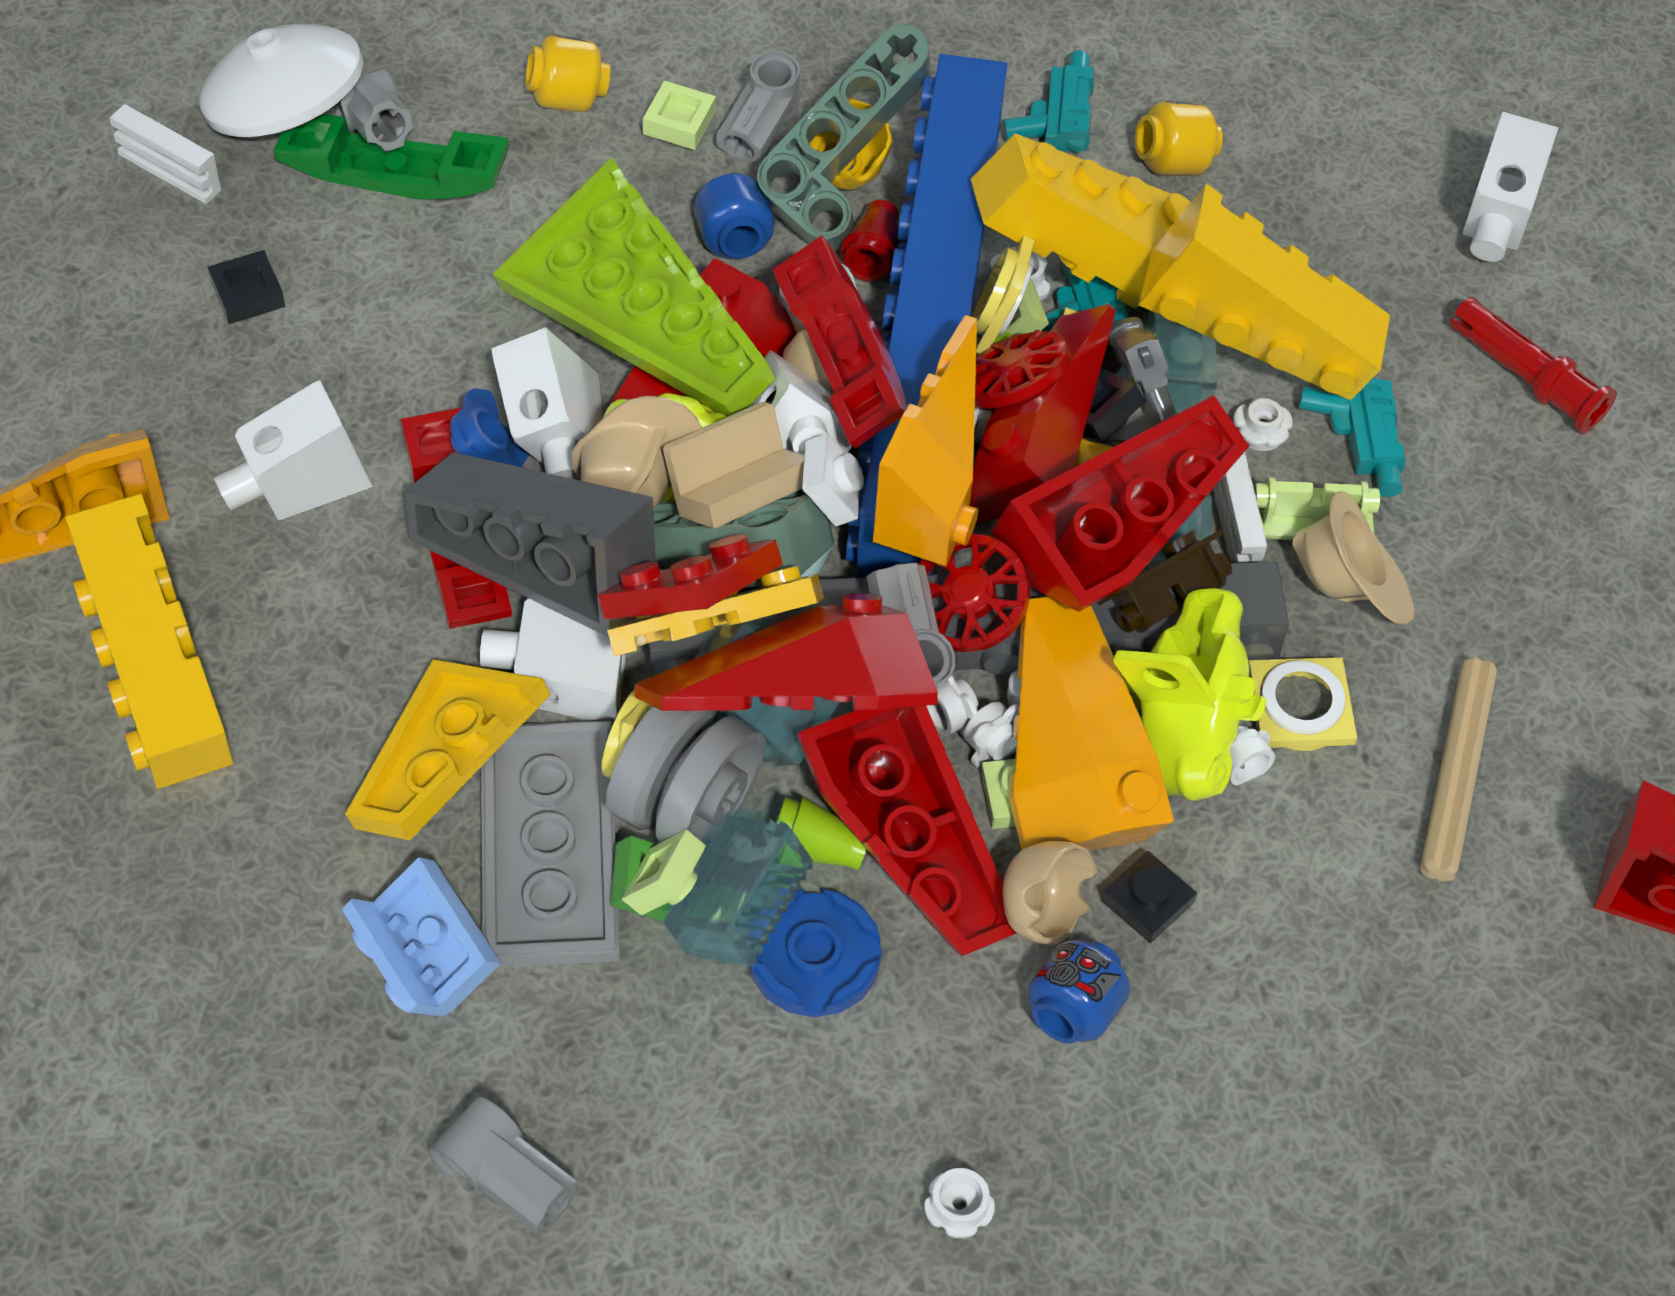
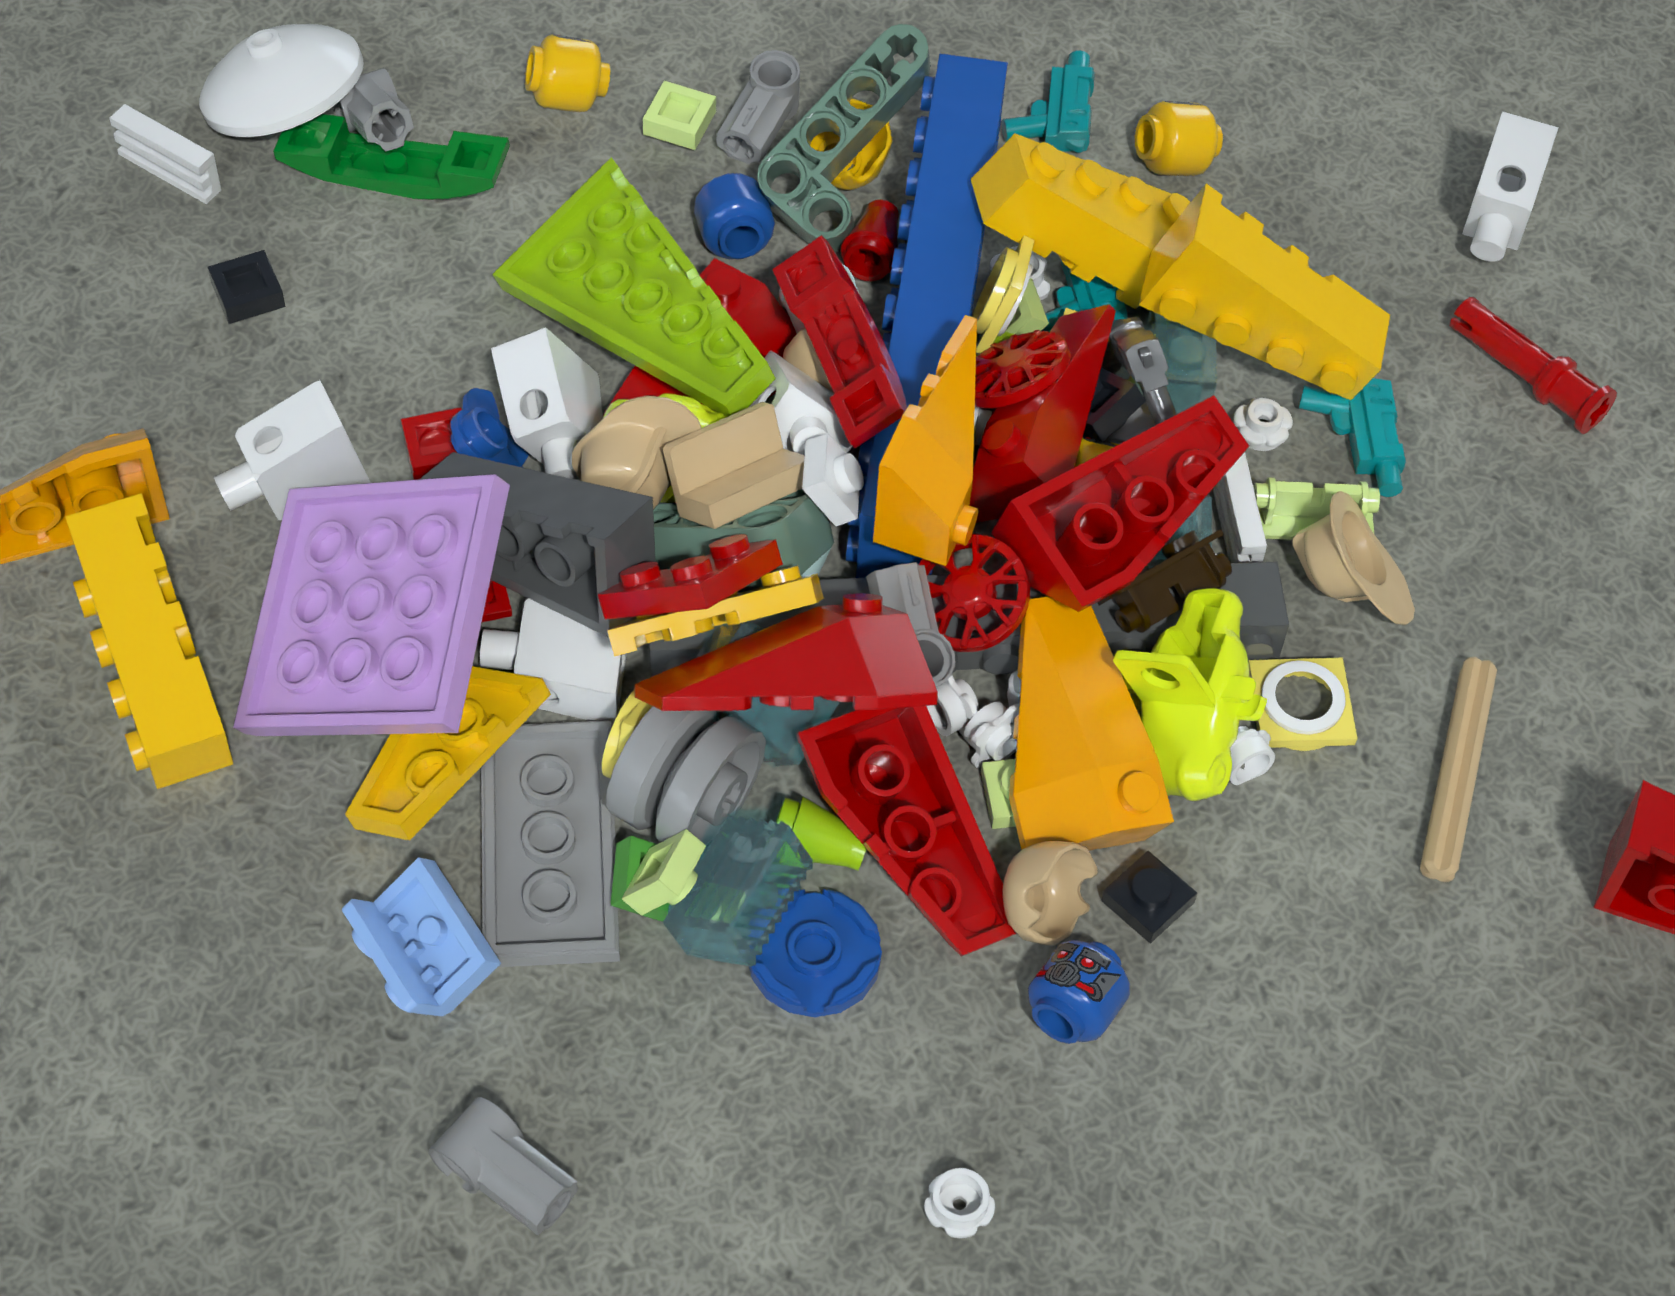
(373, 608): none -> lavender plate

